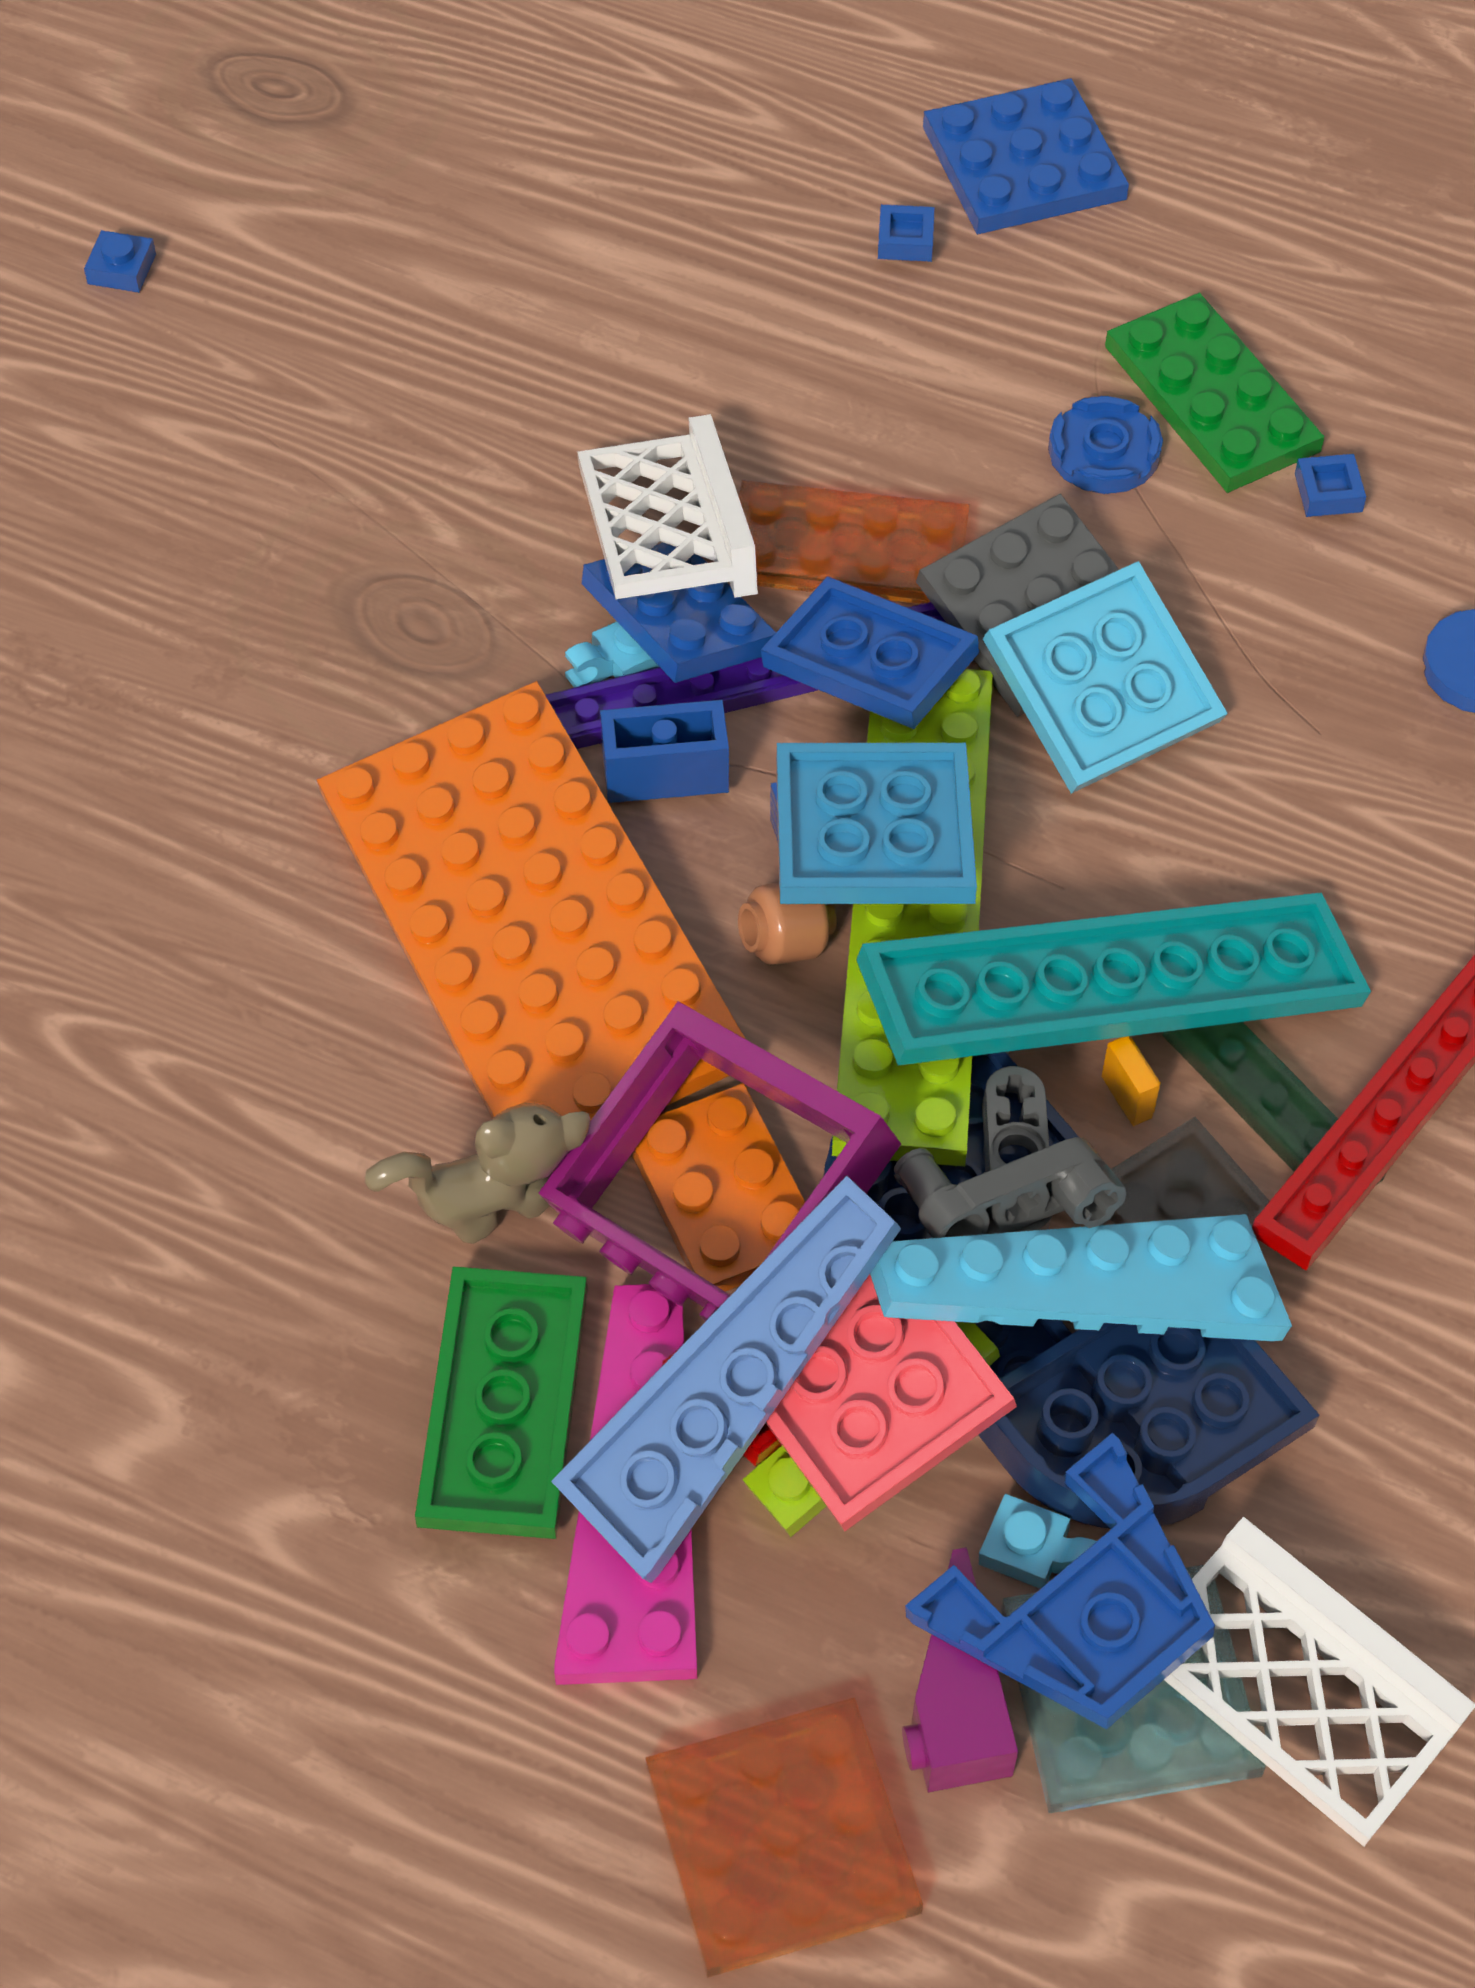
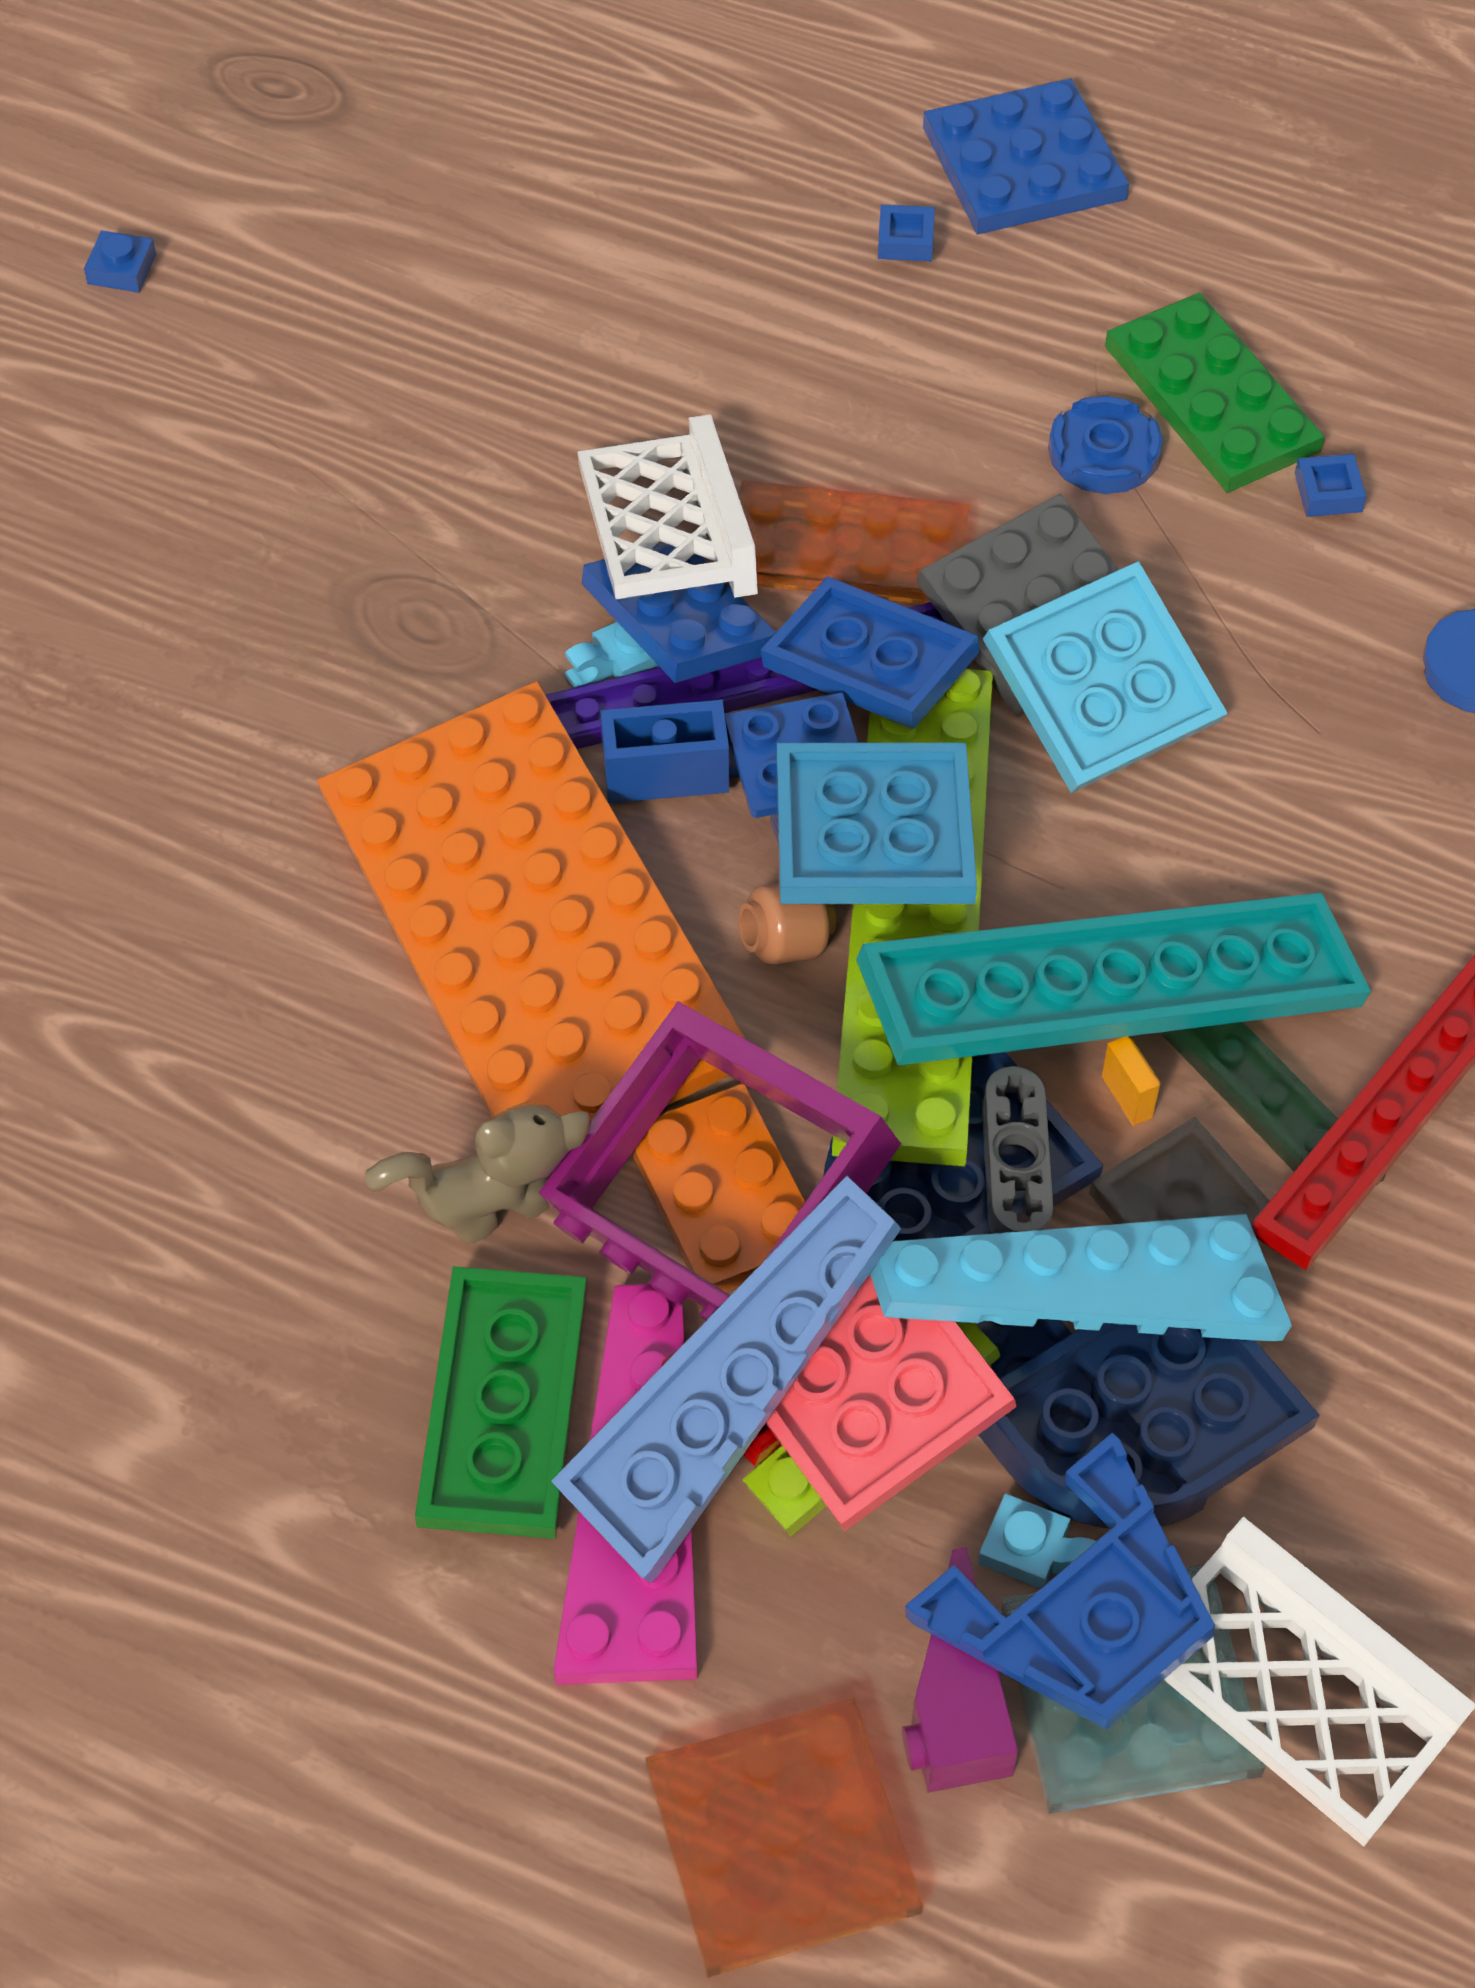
(755, 736): none -> blue bracket
(1013, 1195): dark grey beam -> none

